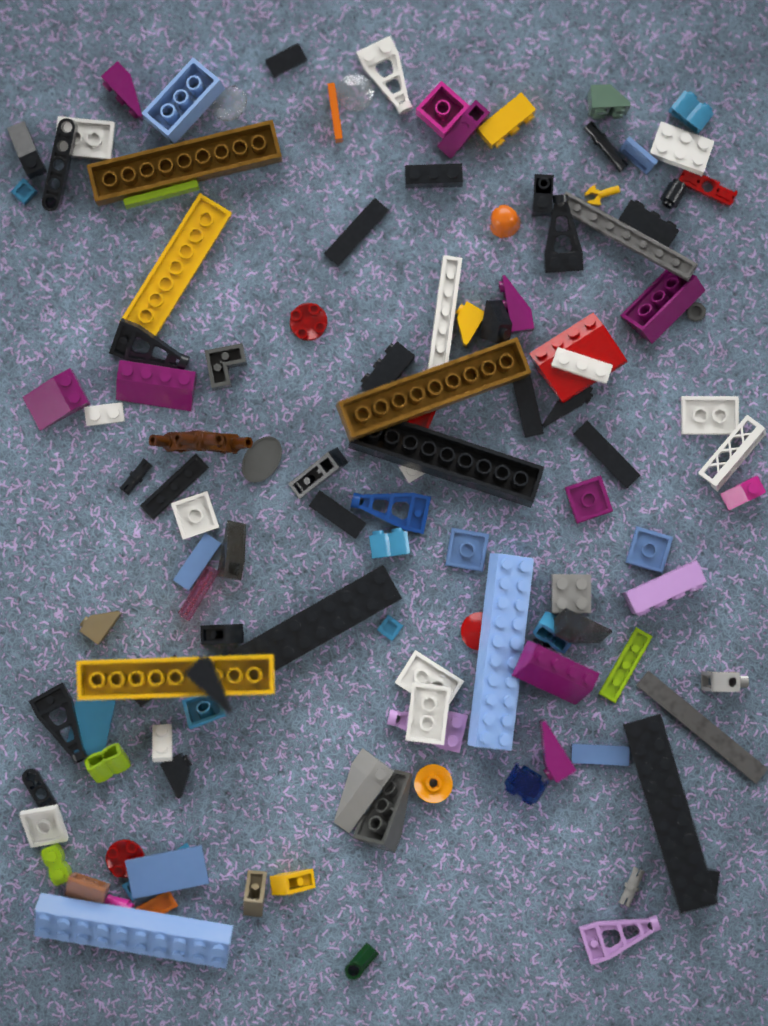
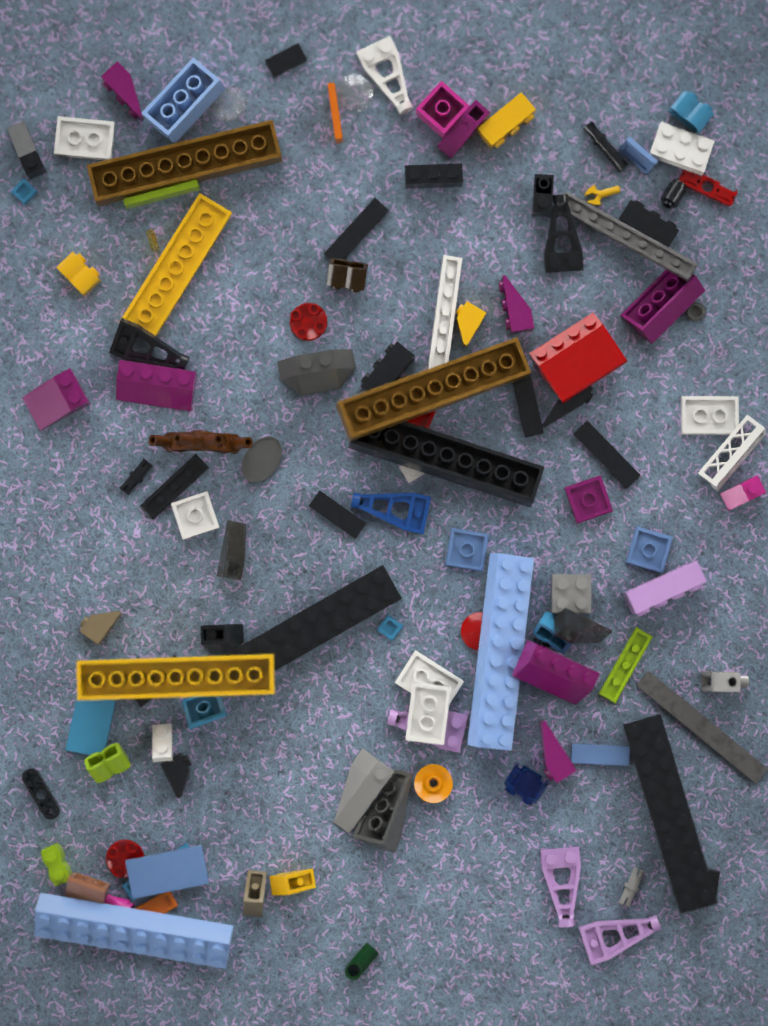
(44, 826): white plate -> none
(50, 701): black plate -> none
(66, 157): black beam -> none
(78, 273): none -> yellow brick
(104, 414): white plate -> none
(152, 240): none -> clear yellow tile
(197, 561): medium blue tile -> none
(198, 592): clear pink tile -> none
(208, 679): black slope -> none
(219, 362): dark grey brick -> none
(317, 370): none -> dark grey wedge
(318, 472): black slope -> none
(347, 275): none -> dark brown brick
(389, 544): dark azure brick -> none
(496, 322): black slope -> none
(504, 221): orange hair -> none
(562, 858): none -> lavender plate
(581, 365): white plate -> none
(606, 101): sand green slope -> none

